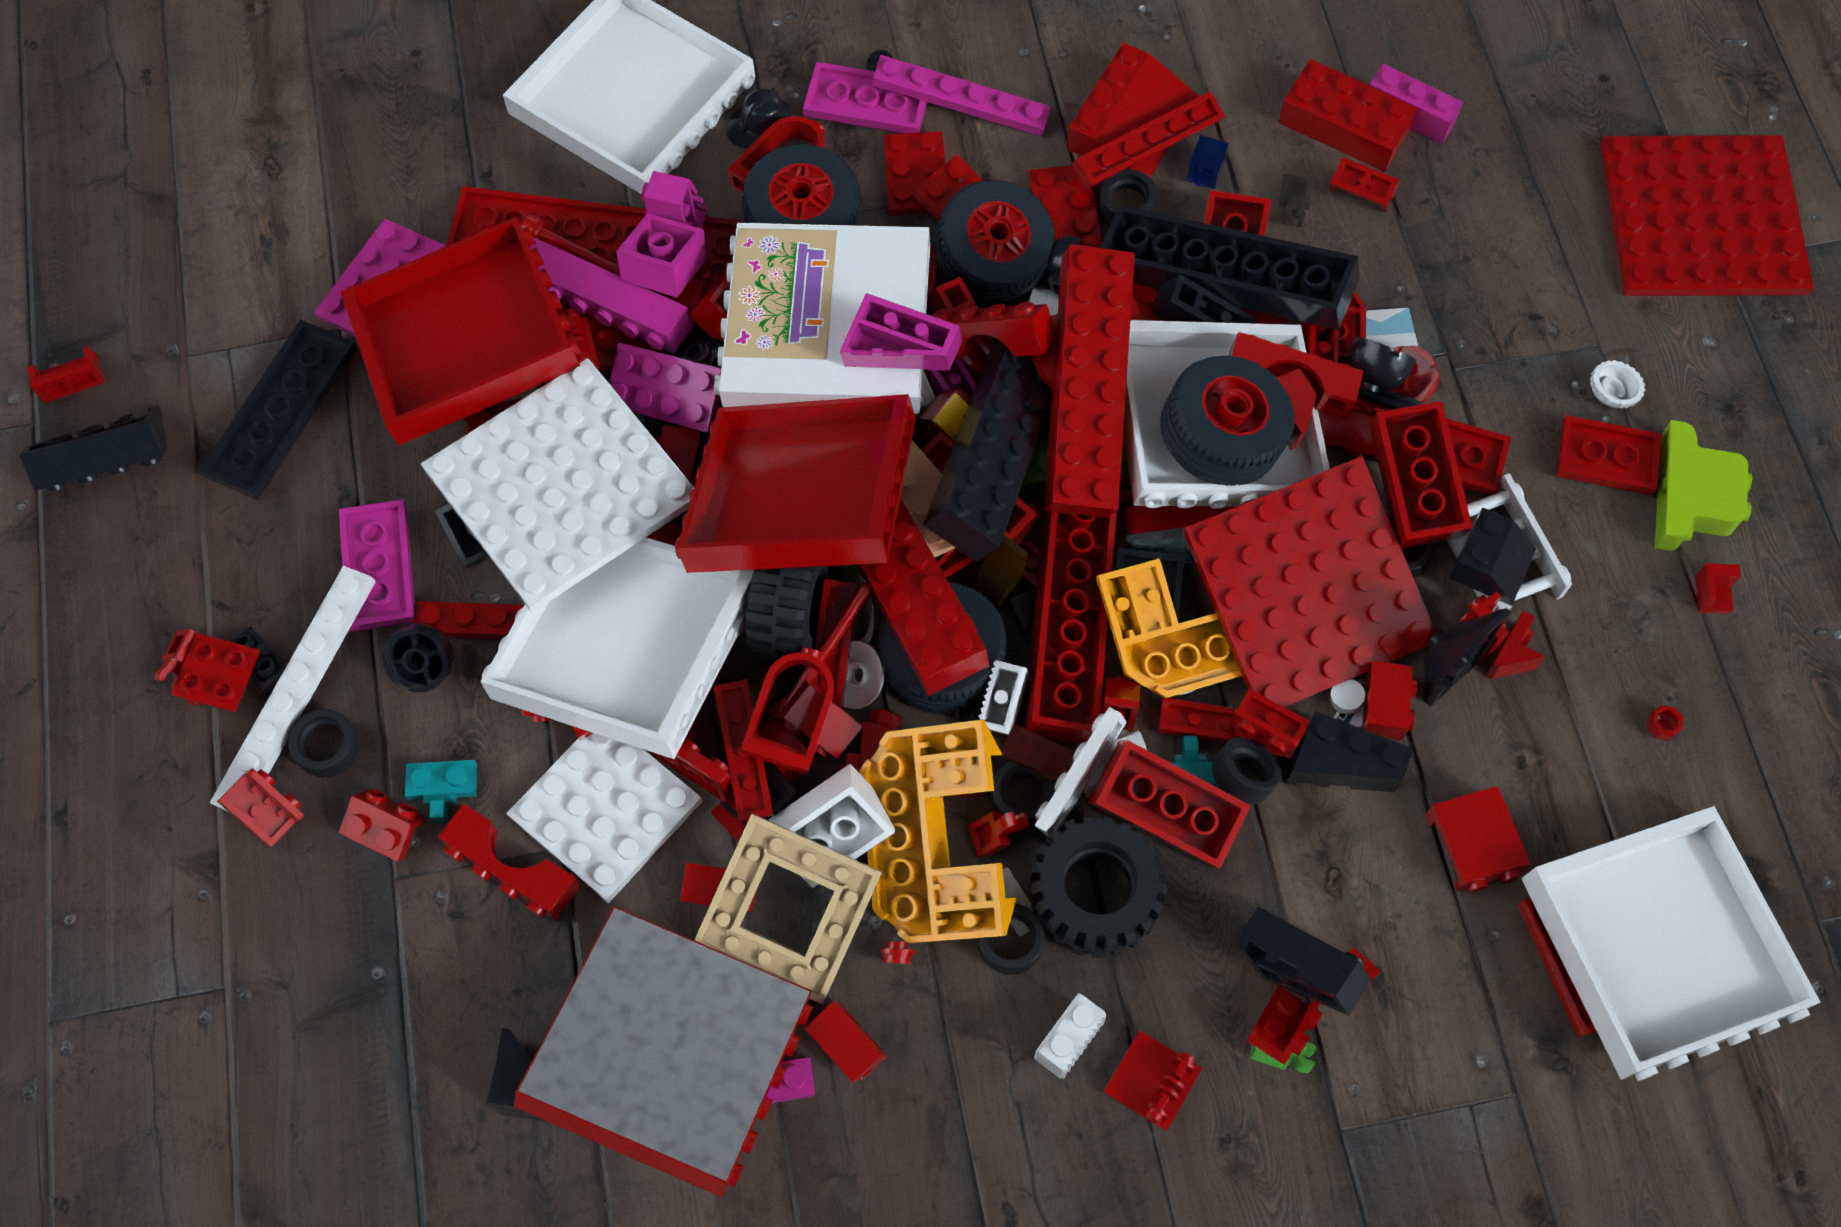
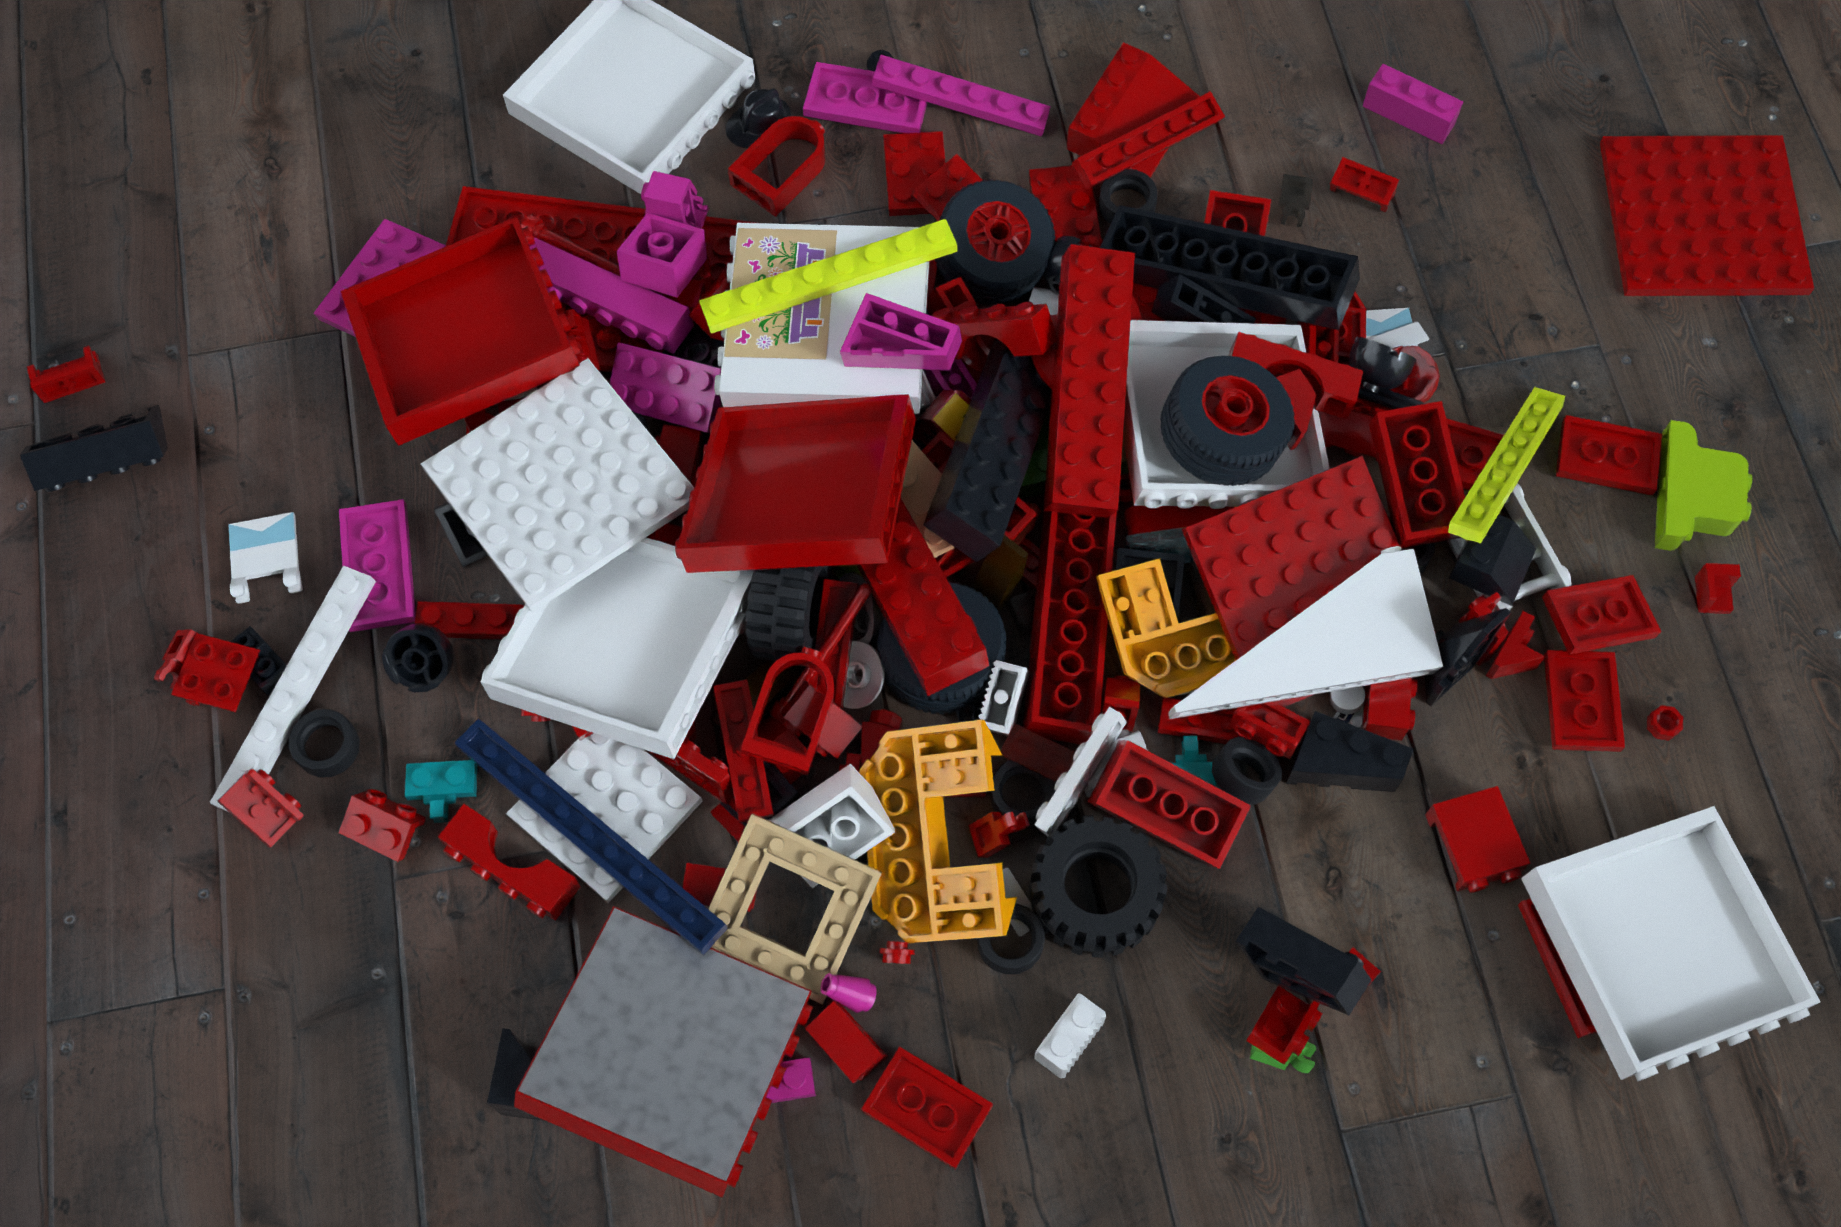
(261, 550): none -> white flag
(278, 409): black plate -> none
(592, 837): none -> dark blue plate
(802, 188): black wheel -> none
(828, 276): none -> neon yellow plate
(850, 991): none -> dark pink cone
(927, 1108): none -> red plate
(1153, 1080): red hinge -> none
(1207, 162): clear blue brick -> none
(1347, 115): red brick -> none
(1353, 637): none -> white slope
(1404, 336): none -> white sticker
(1506, 465): none -> neon yellow plate
(1584, 701): none -> red plate
(1601, 614): none -> red plate
(1617, 384): white hat -> none

